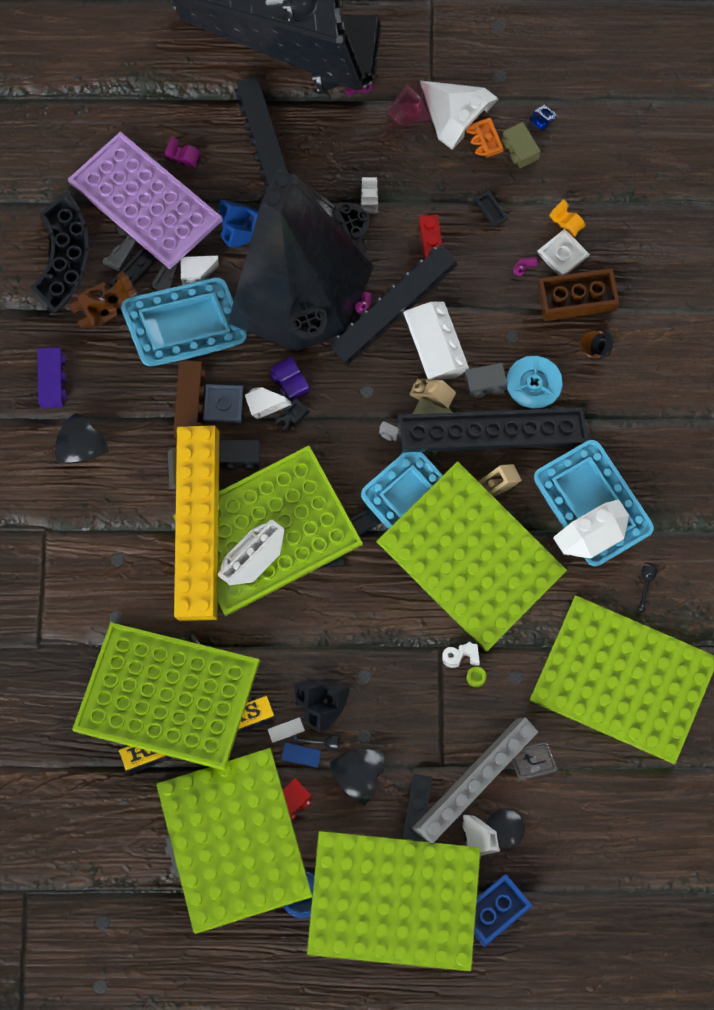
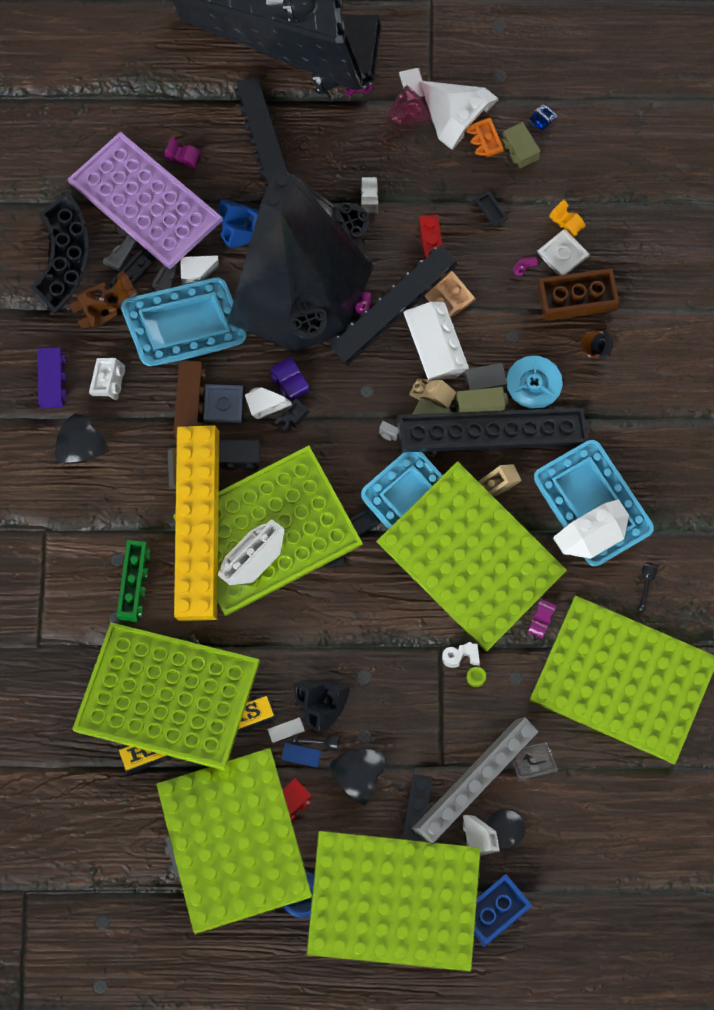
(107, 378): none -> white bracket
(132, 581): none -> green brick
(412, 79): none -> white sticker
(452, 293): none -> light nougat slope
(481, 400): none -> olive brick
(542, 618): none -> magenta leg

